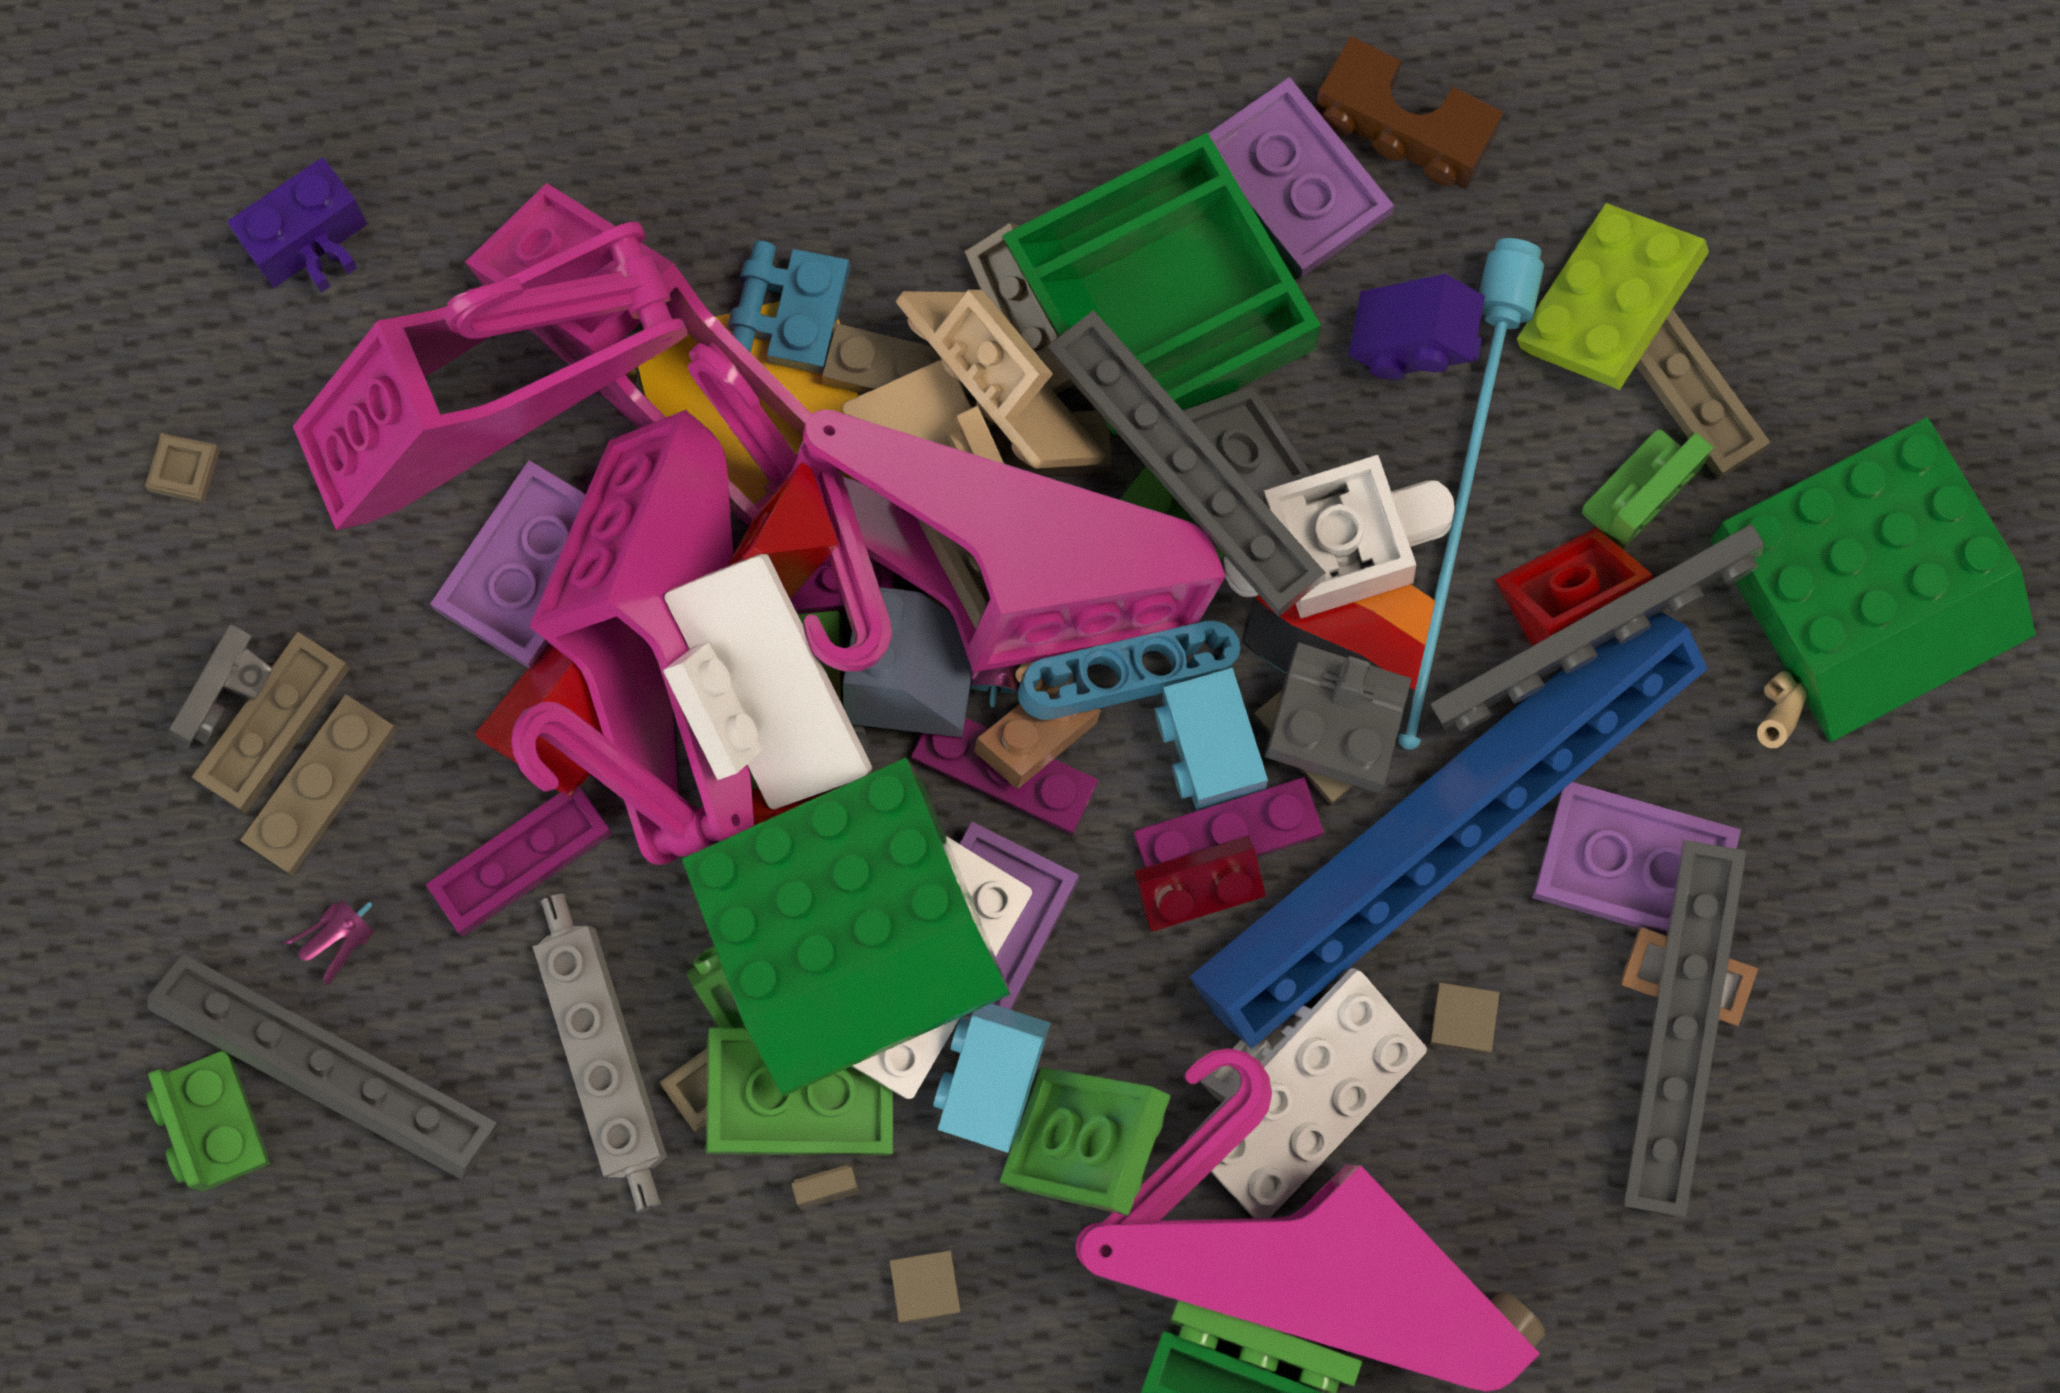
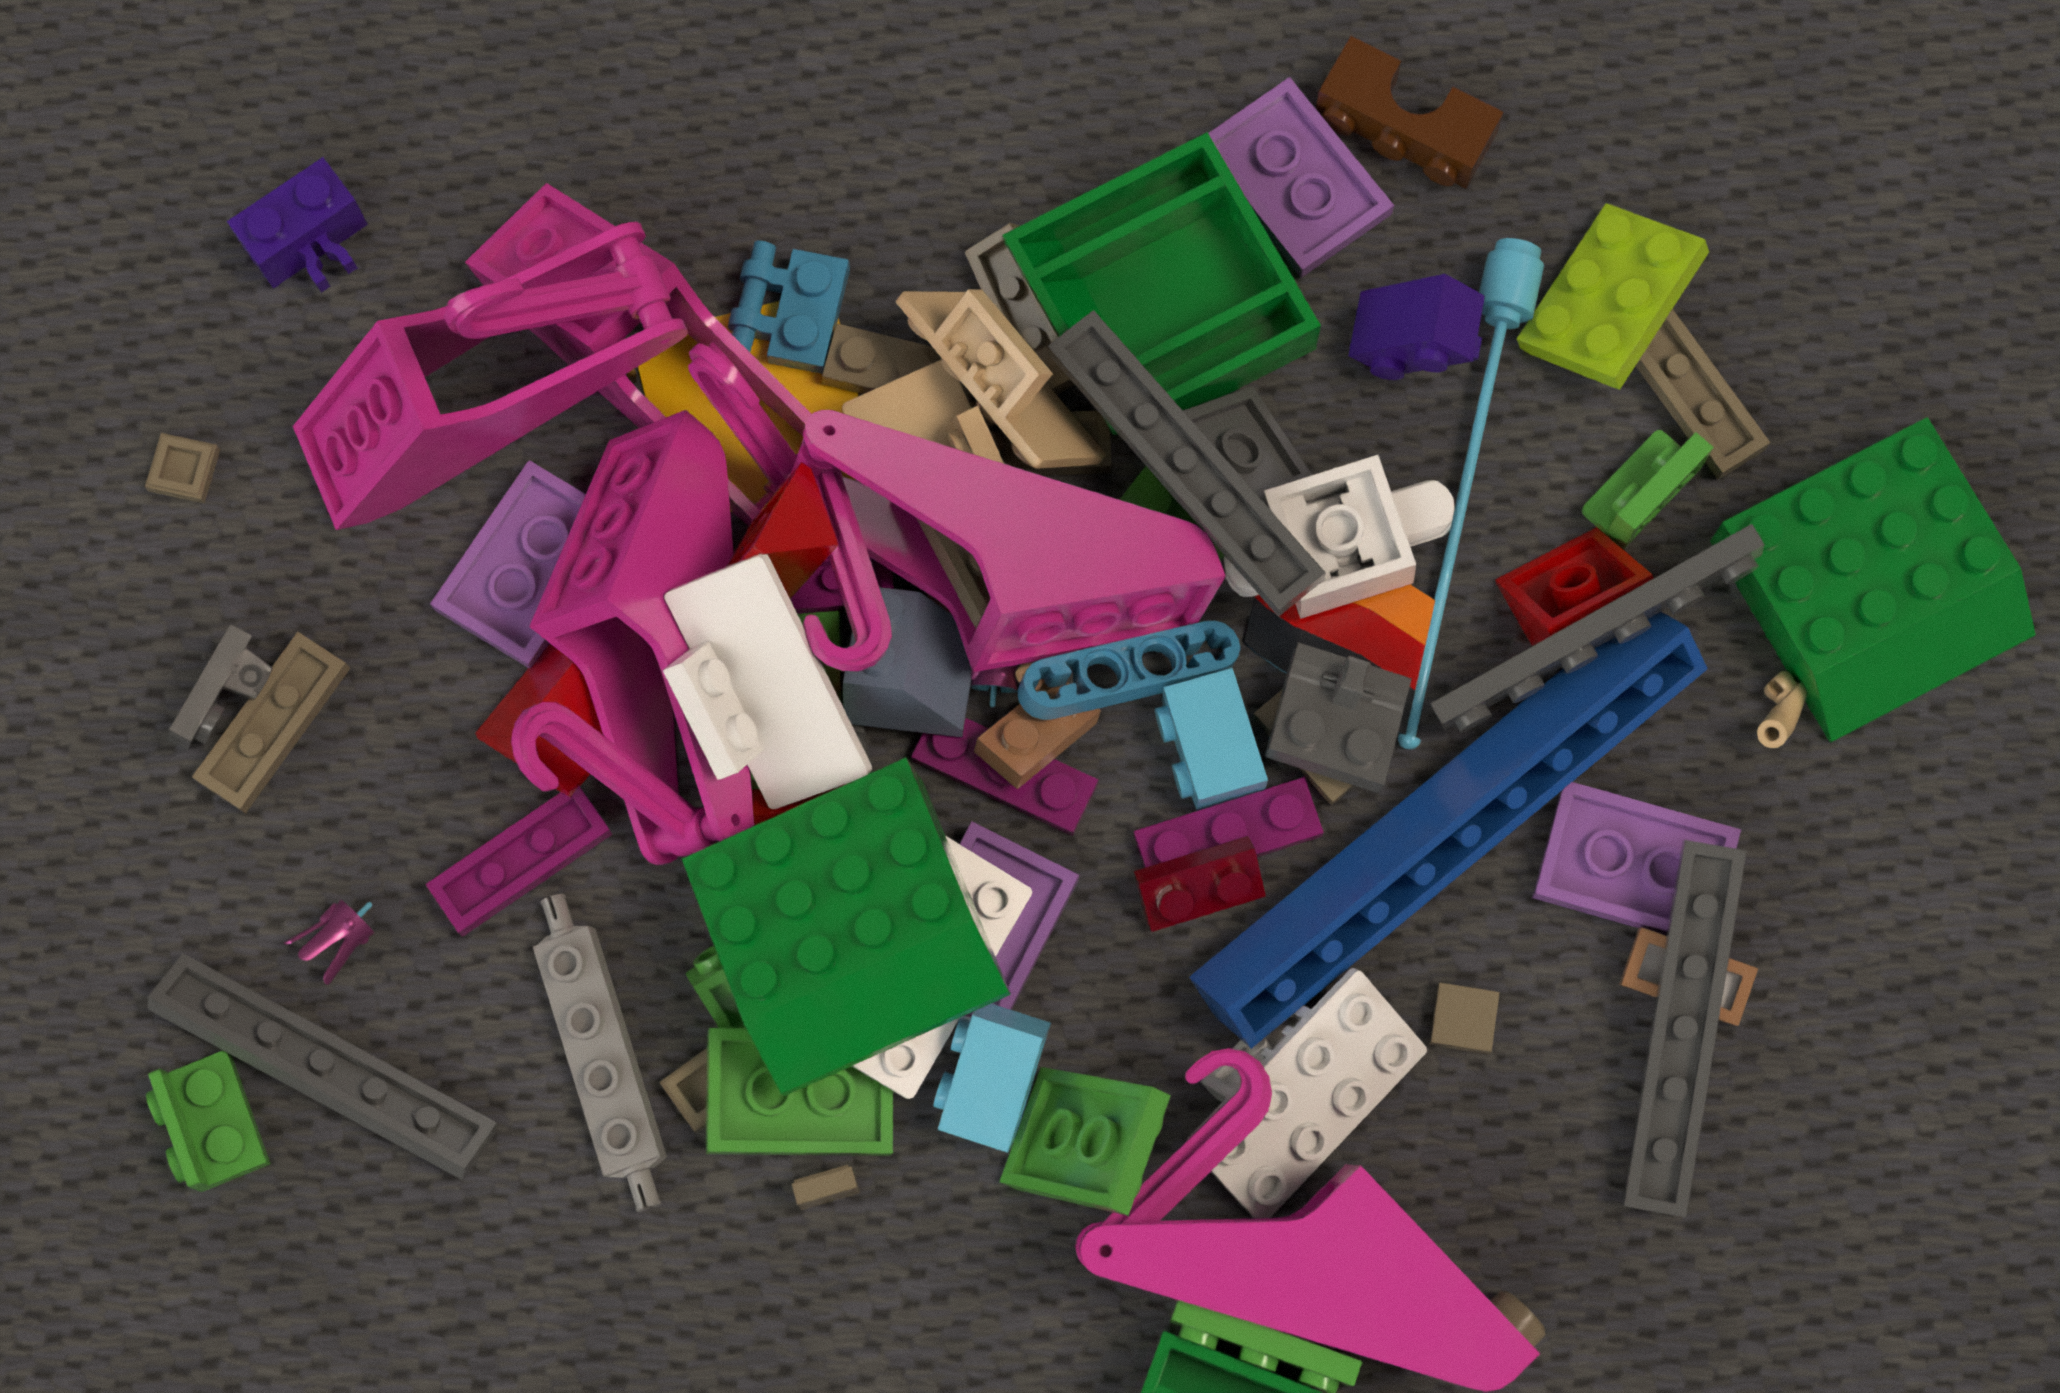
(318, 785): dark tan plate -> none
(925, 1287): dark tan tile -> none

